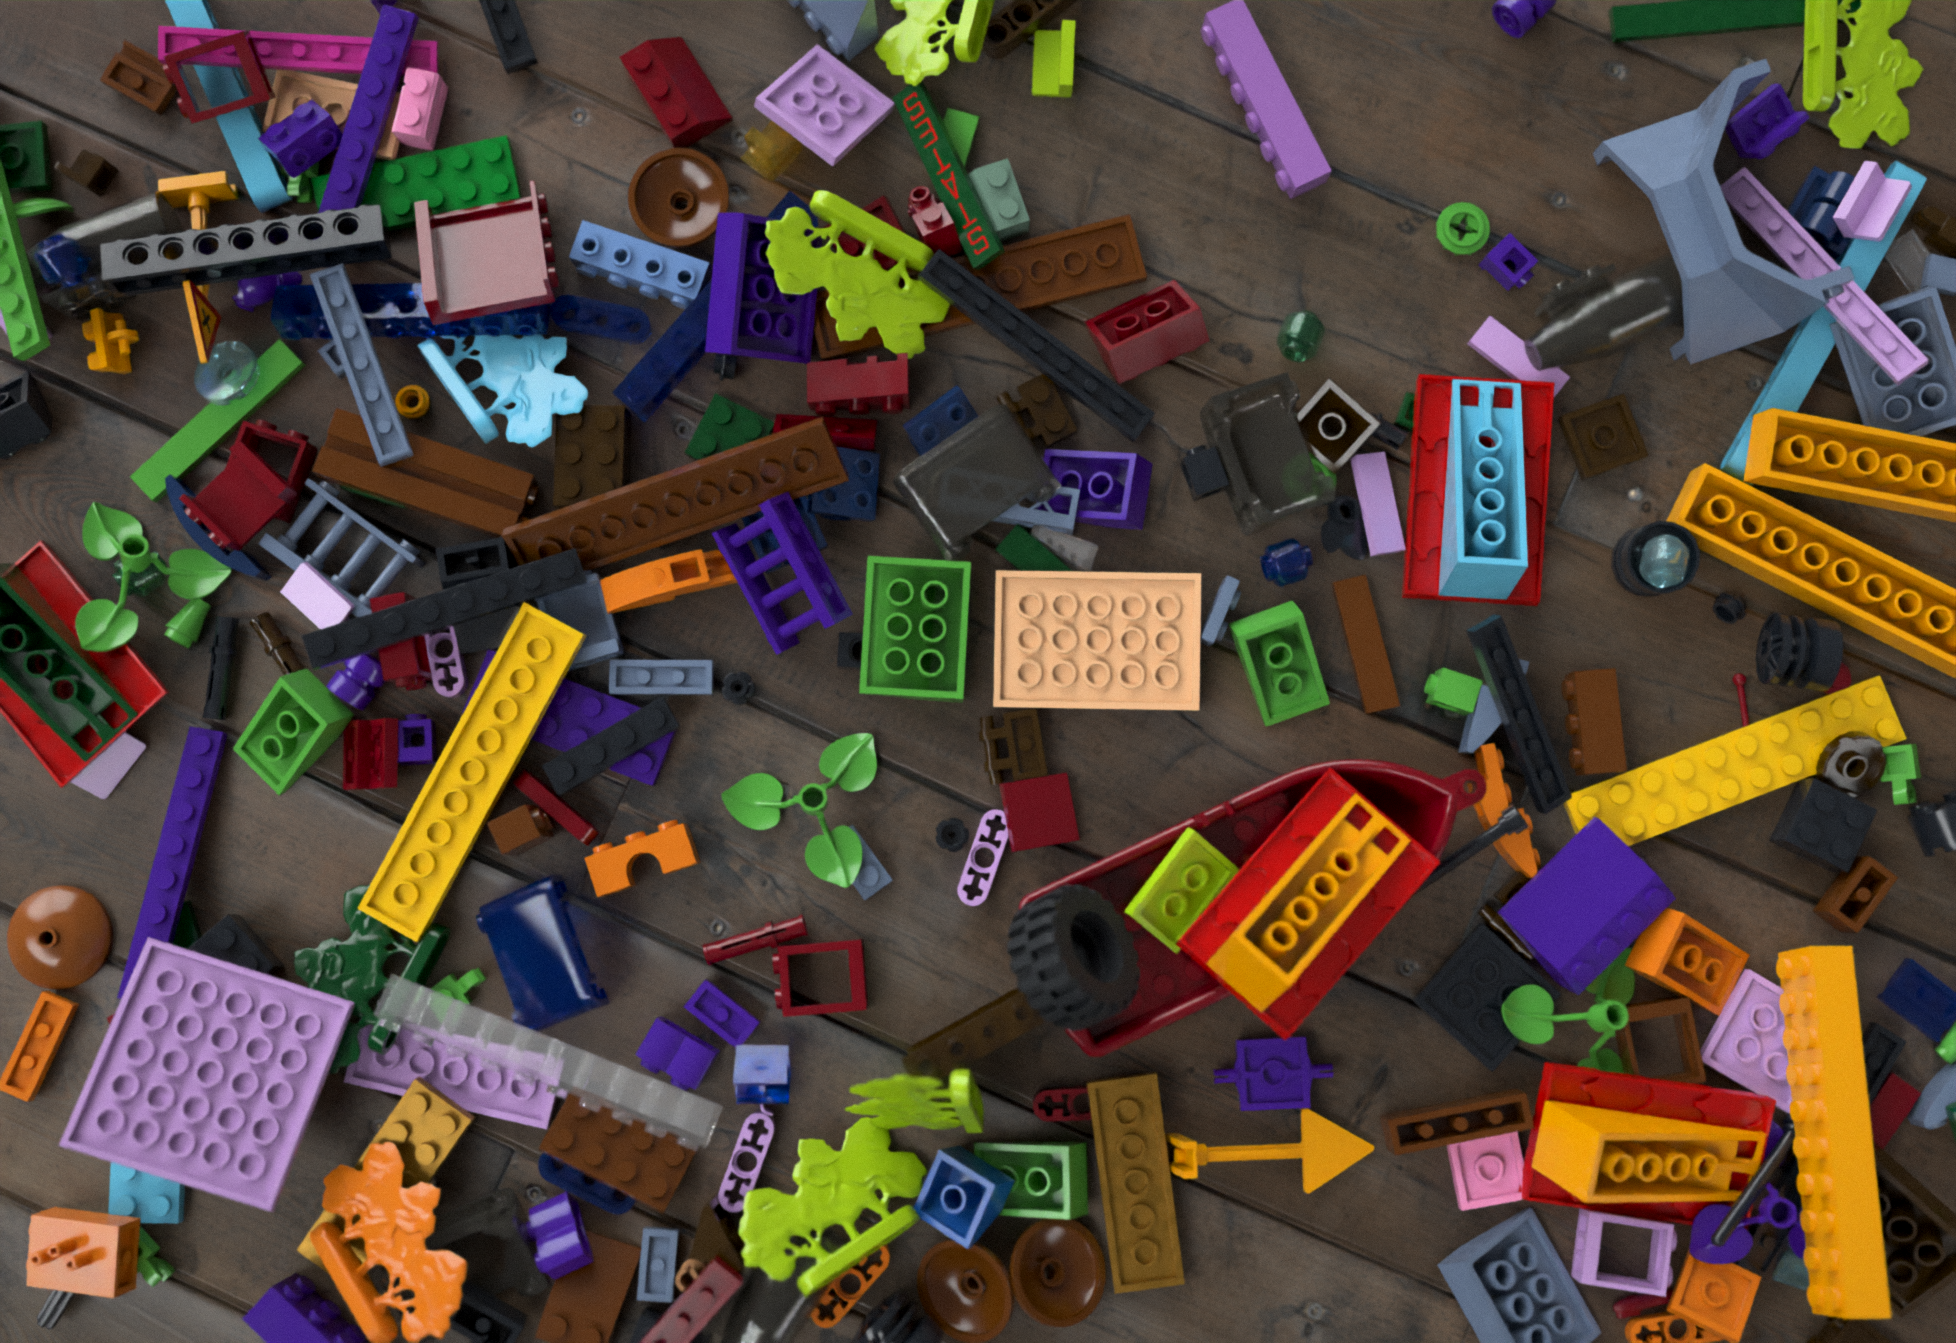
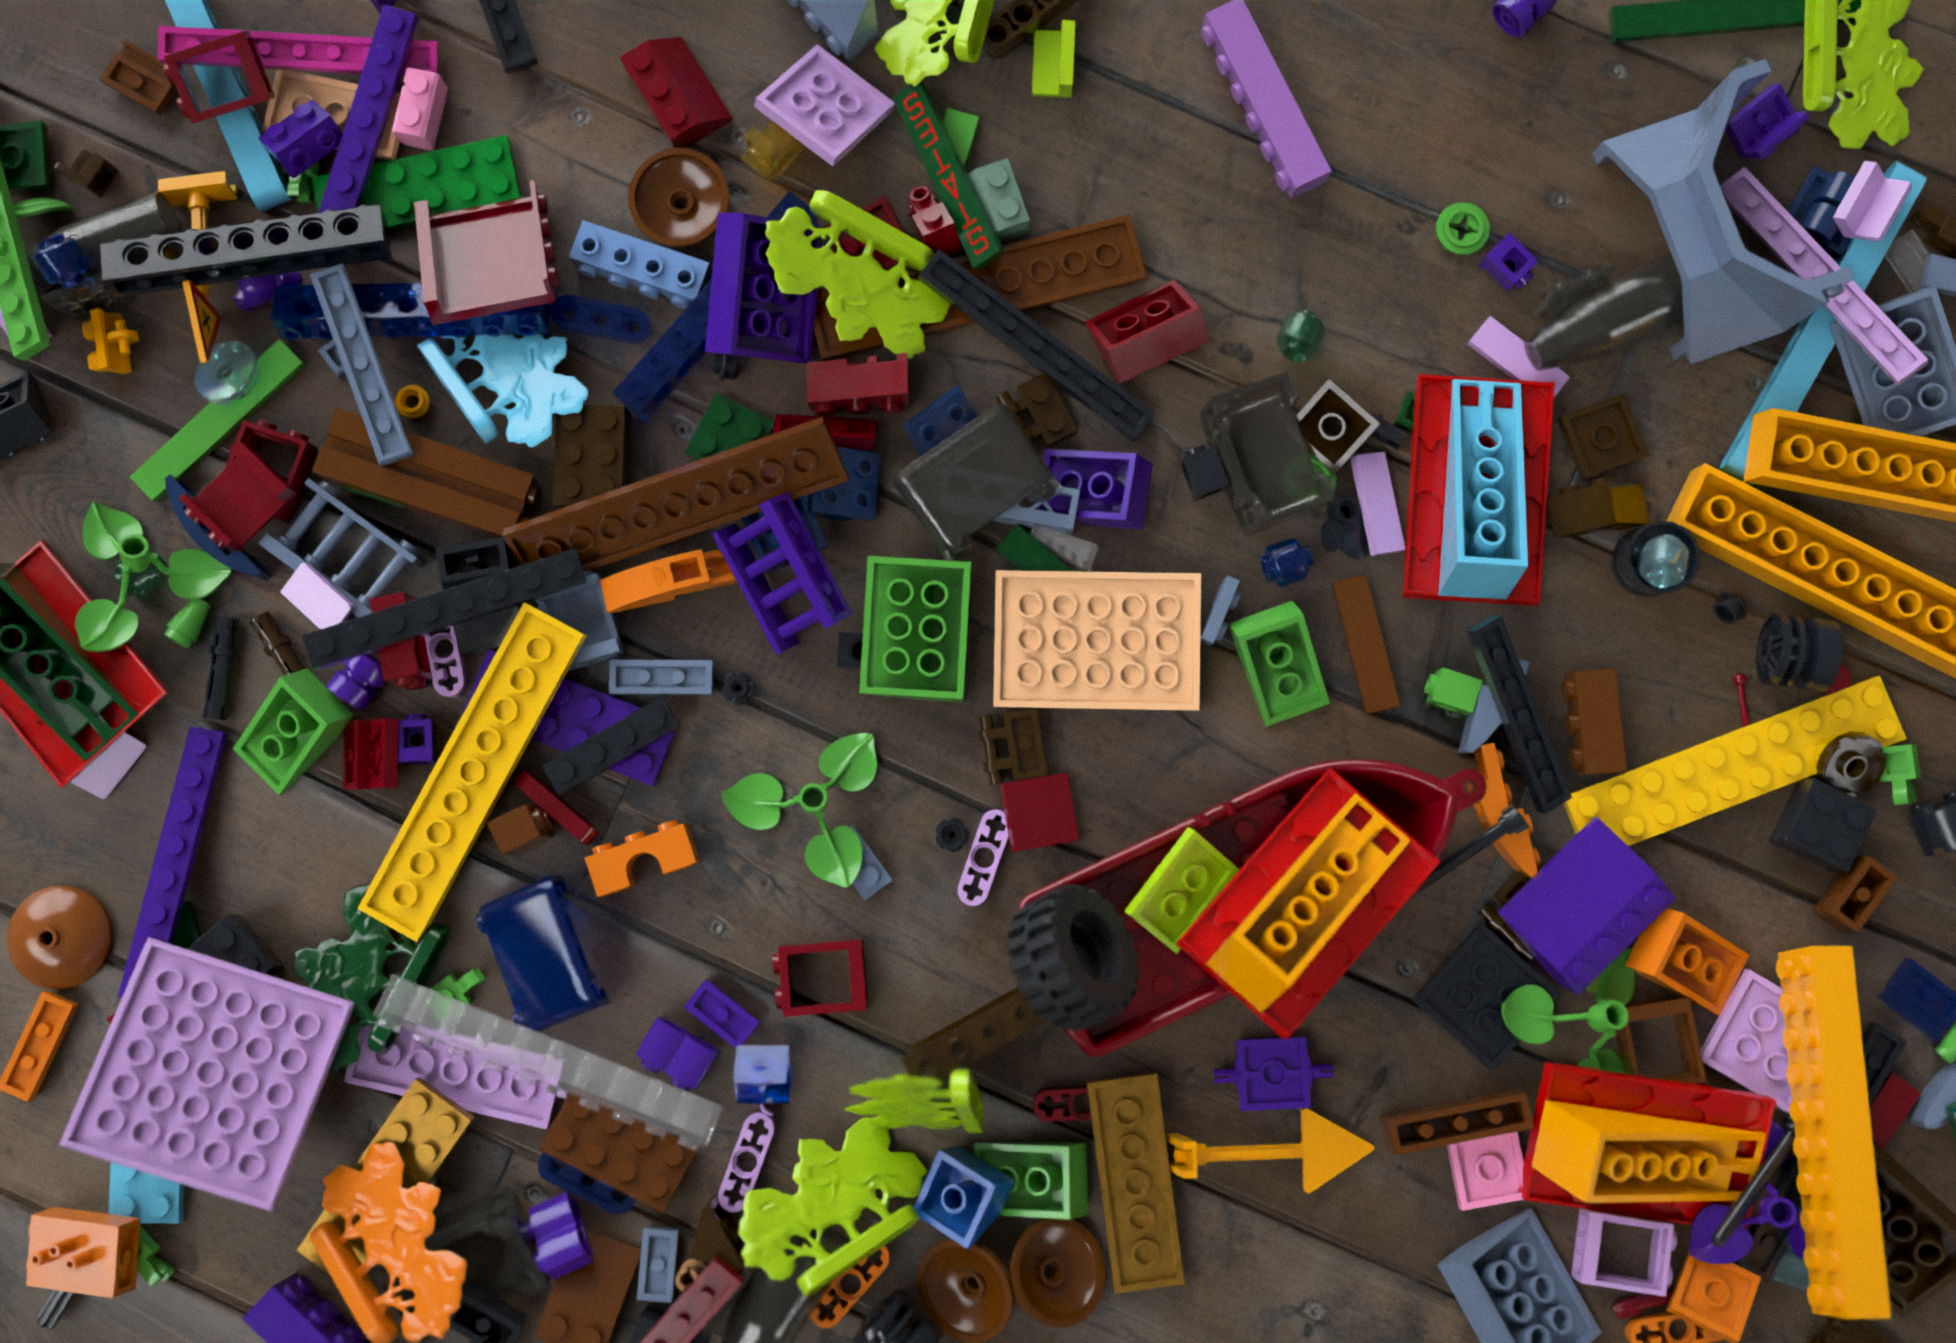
(717, 951): dark red pin -> none
(1601, 507): none -> dark brown brick

